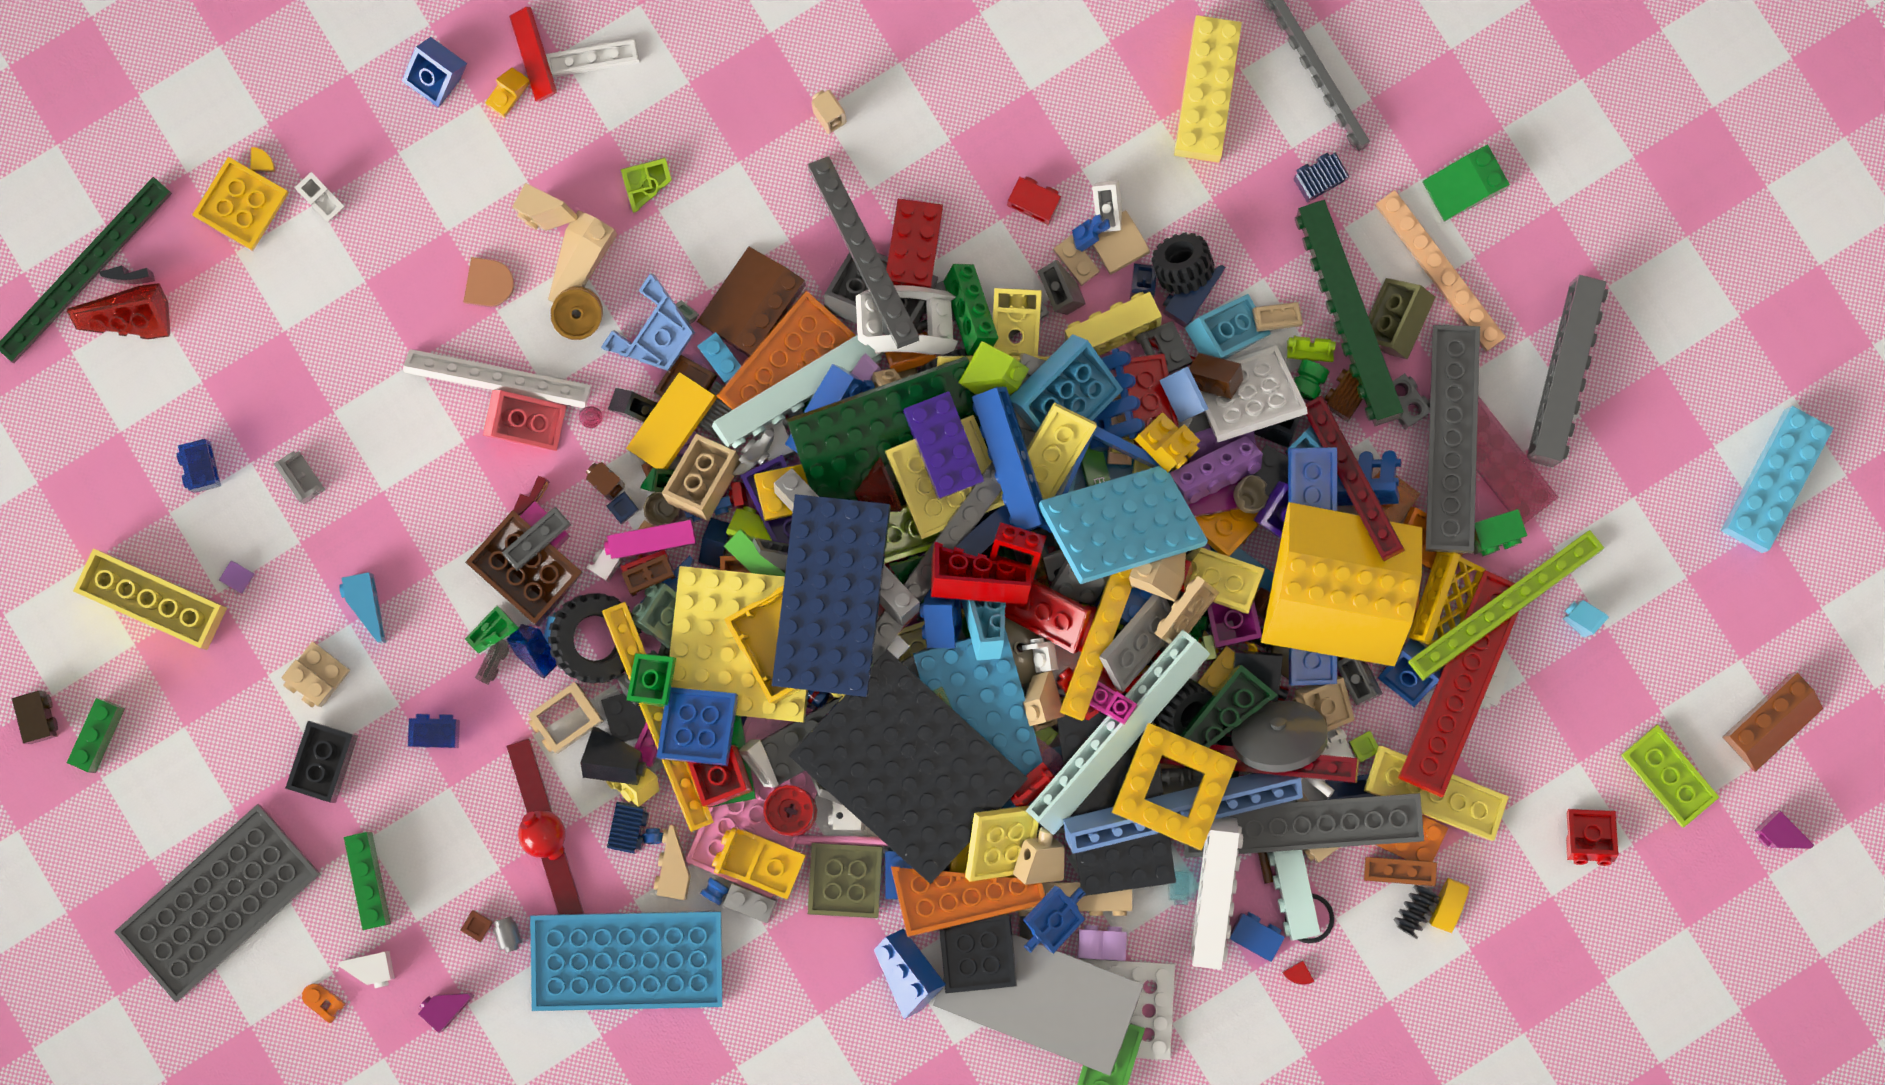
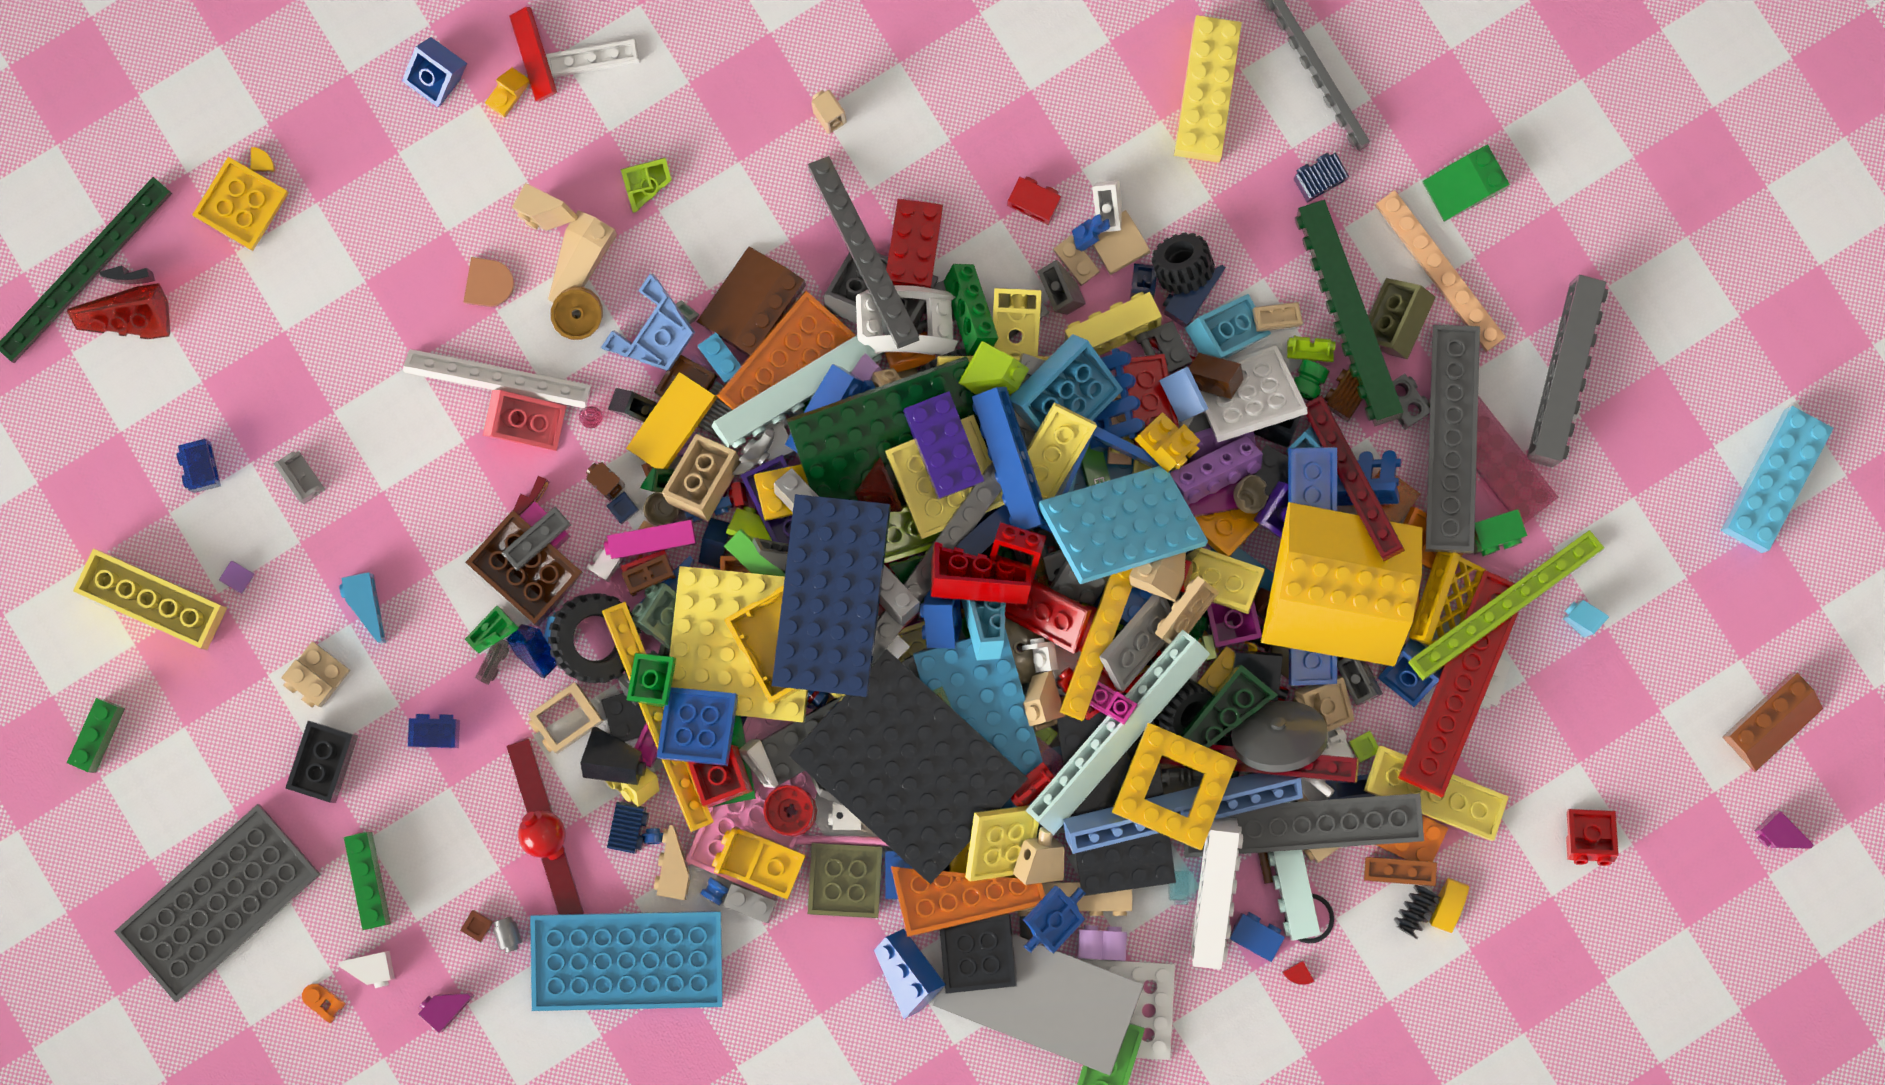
(35, 717): dark brown brick -> none
(319, 197): white brick -> none
(1669, 776): lime plate -> none

